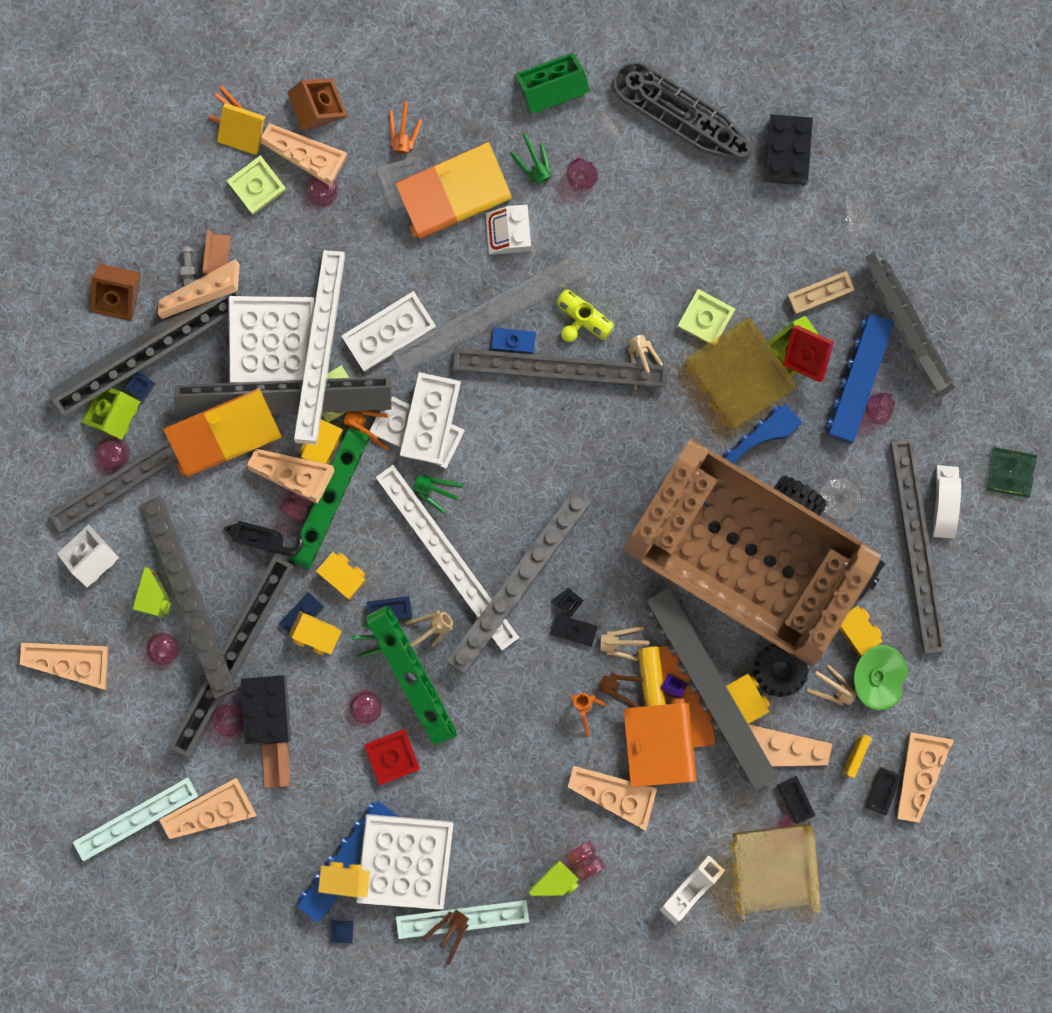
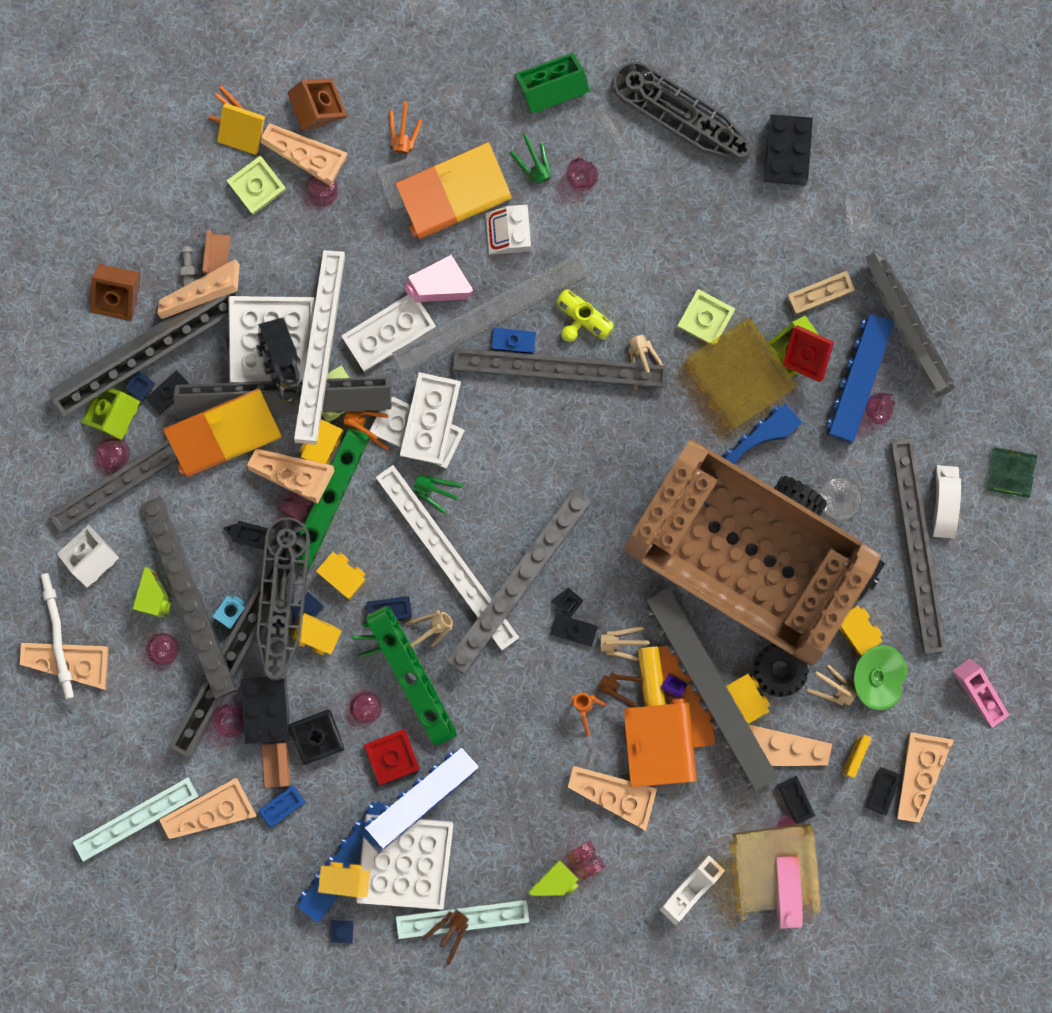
(64, 675): none -> white bar
(163, 395): none -> black plate
(221, 614): none -> medium azure brick
(279, 357): none -> black brick
(281, 806): none -> blue plate
(282, 609): none -> dark grey beam
(329, 743): none -> black brick
(420, 800): none -> brick
(439, 283): none -> slope
(788, 892): none -> bright pink slope
(981, 692): none -> bright pink slope

